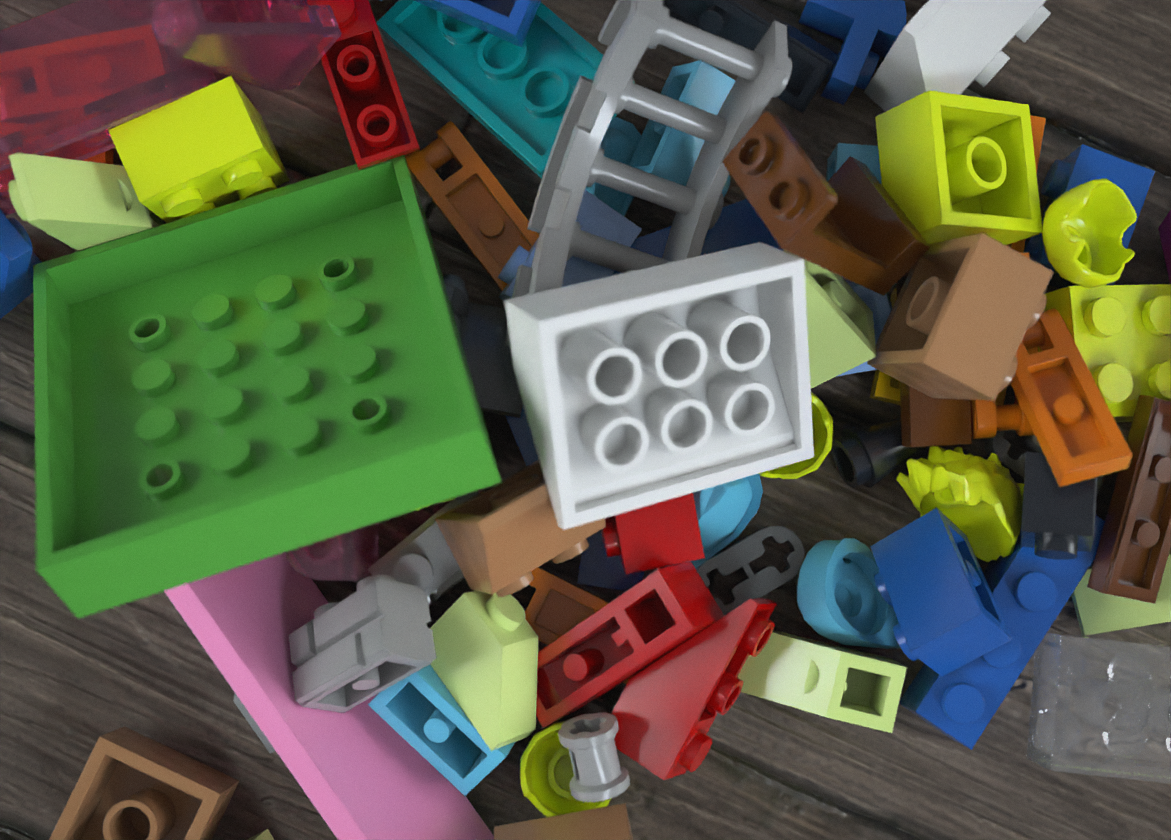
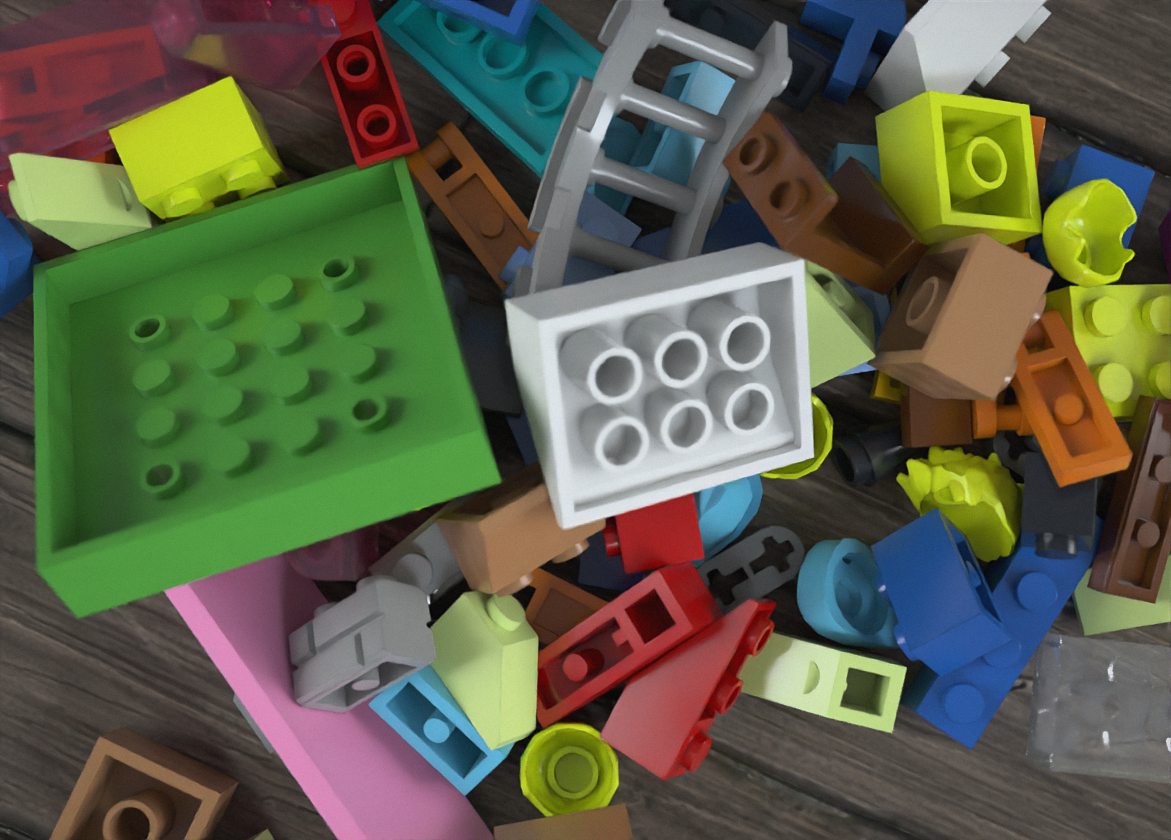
(594, 757): light grey bush -> none

